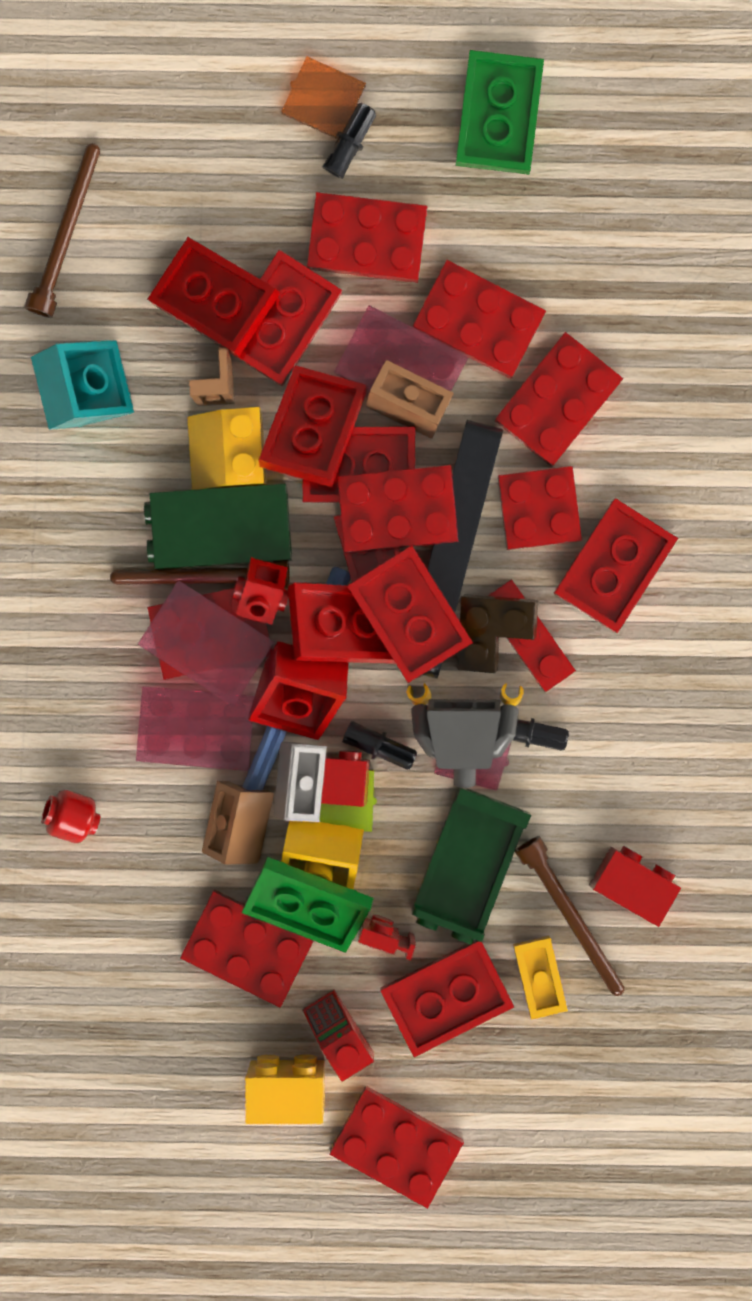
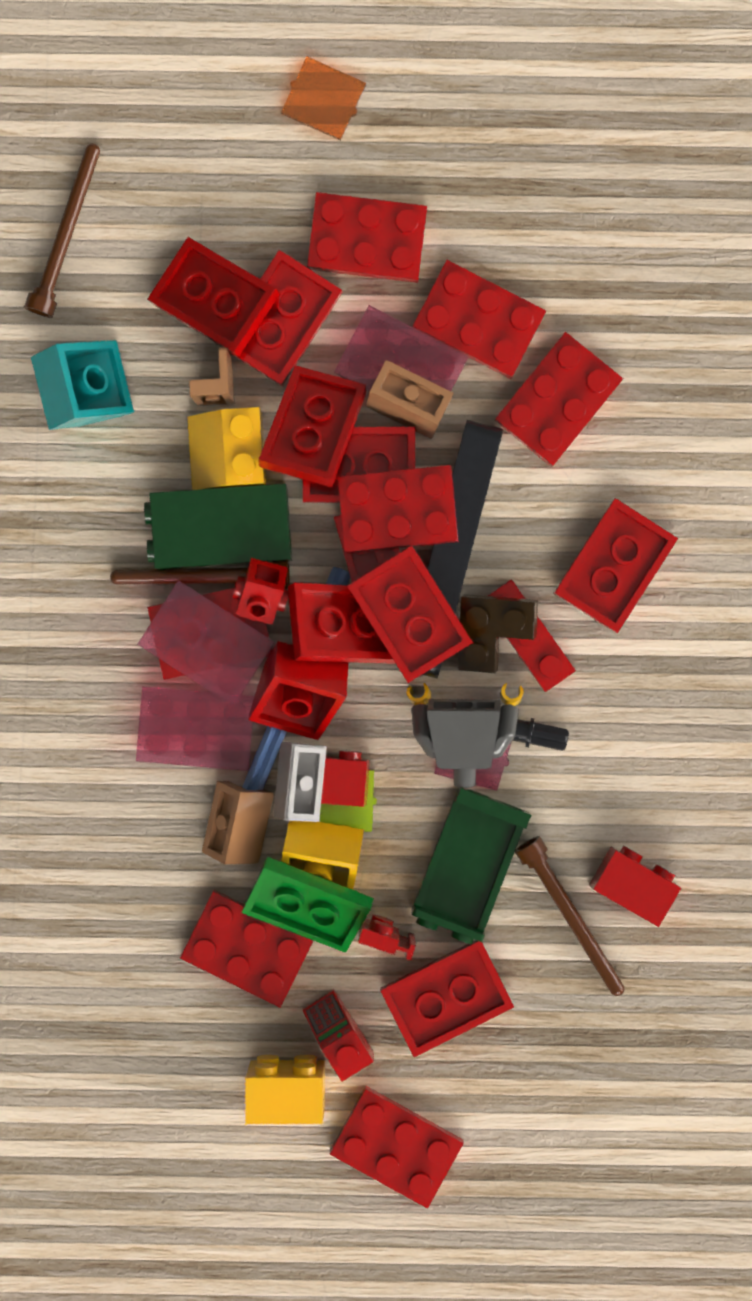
(70, 816): red head -> none
(349, 140): black axle -> none
(379, 745): black axle -> none
(499, 112): green plate -> none
(539, 508): red plate -> none
(540, 977): yellow plate -> none

